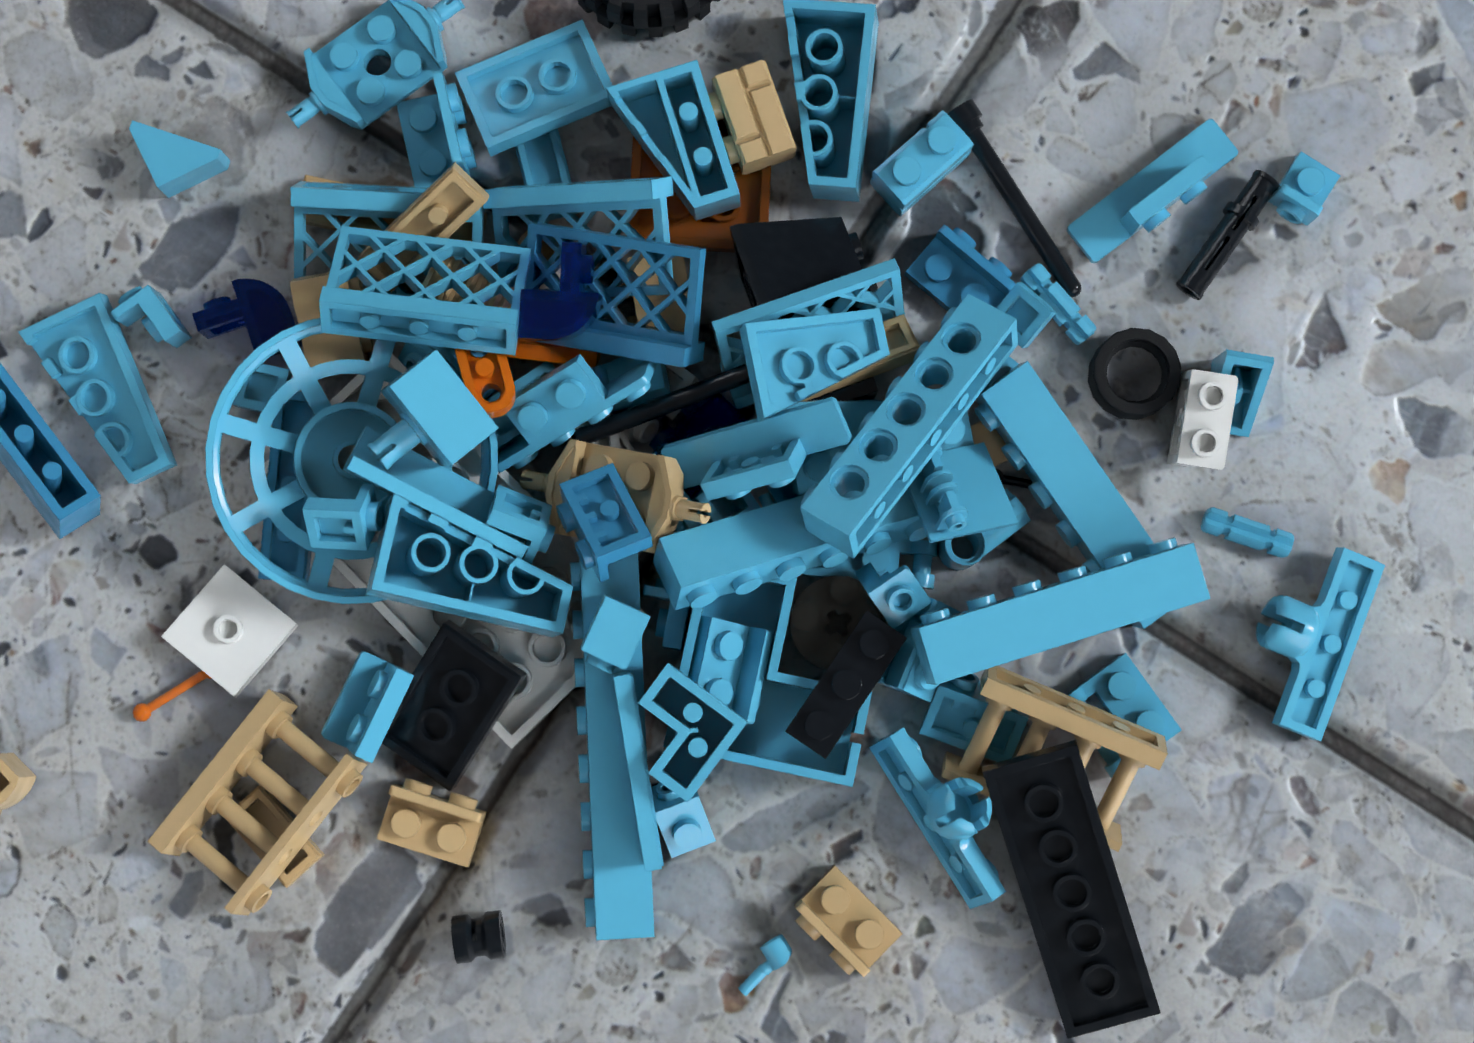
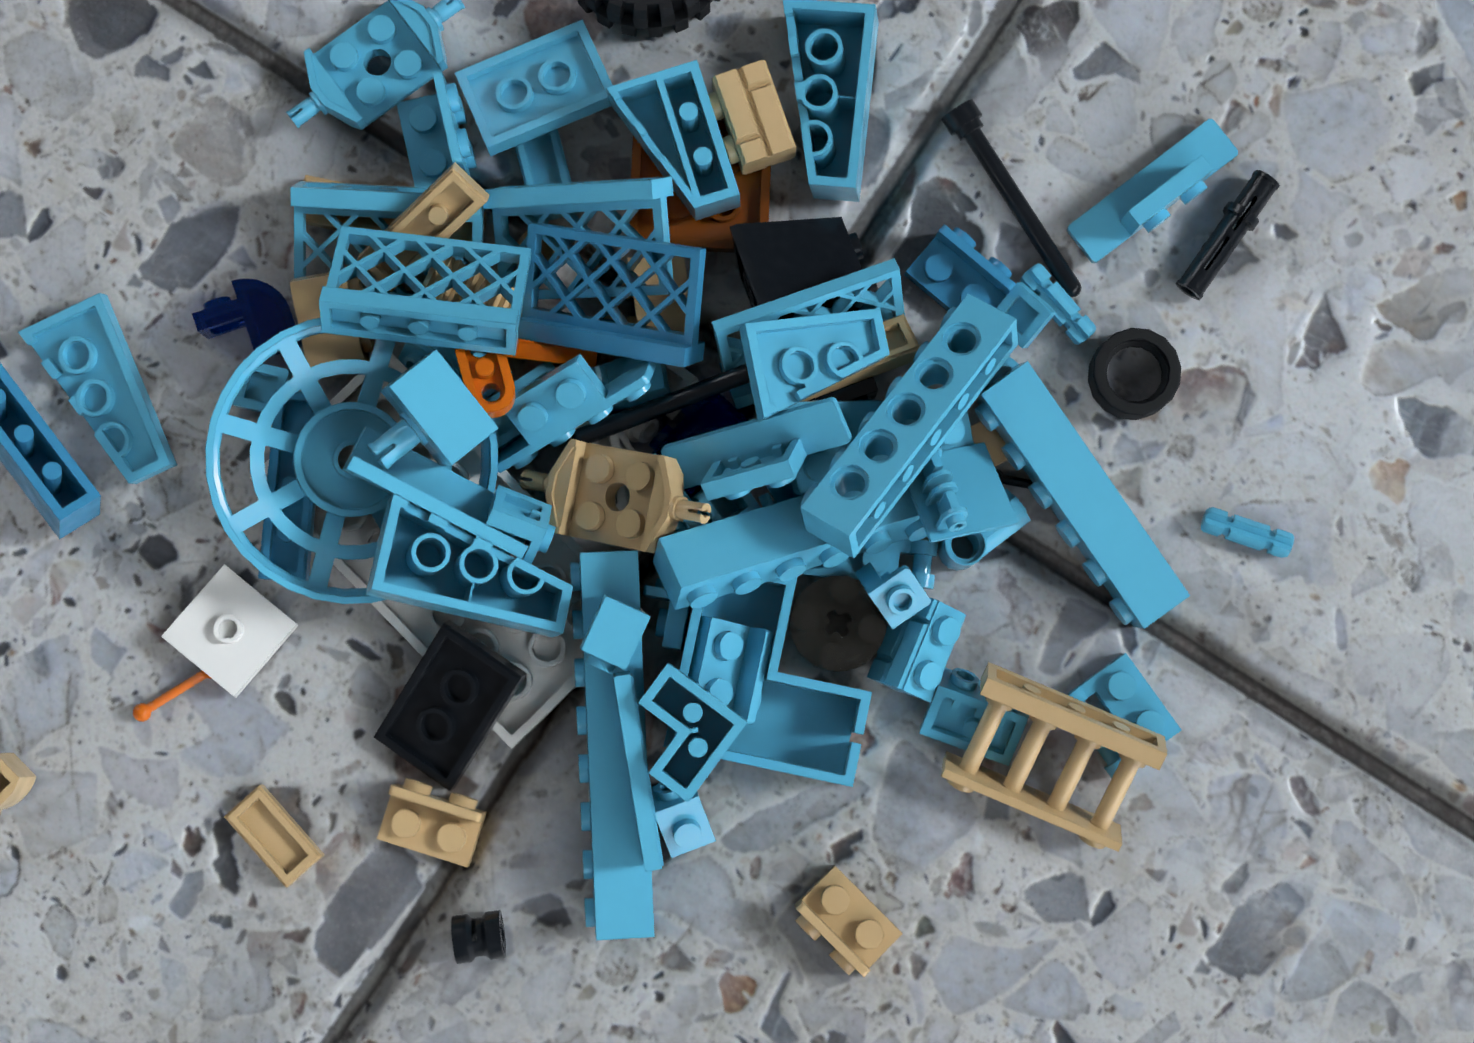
(160, 319): medium azure bracket -> none
(176, 160): medium azure slope -> none
(213, 795): tan fence -> none
(344, 522): medium azure bracket -> none
(367, 705): medium azure bracket -> none
(562, 313): clear blue brick -> none
(602, 519): dark azure bracket -> none
(777, 954): medium azure hand -> none
(846, 684): black plate -> none
(921, 163): medium azure brick -> none
(945, 814): medium azure plate -> none
(1060, 612): medium azure brick -> none
(1071, 889): black plate -> none
(1202, 419): white bracket -> none
(1252, 376): medium azure slope -> none
(1303, 190): medium azure bracket -> none
(1319, 640): medium azure plate -> none

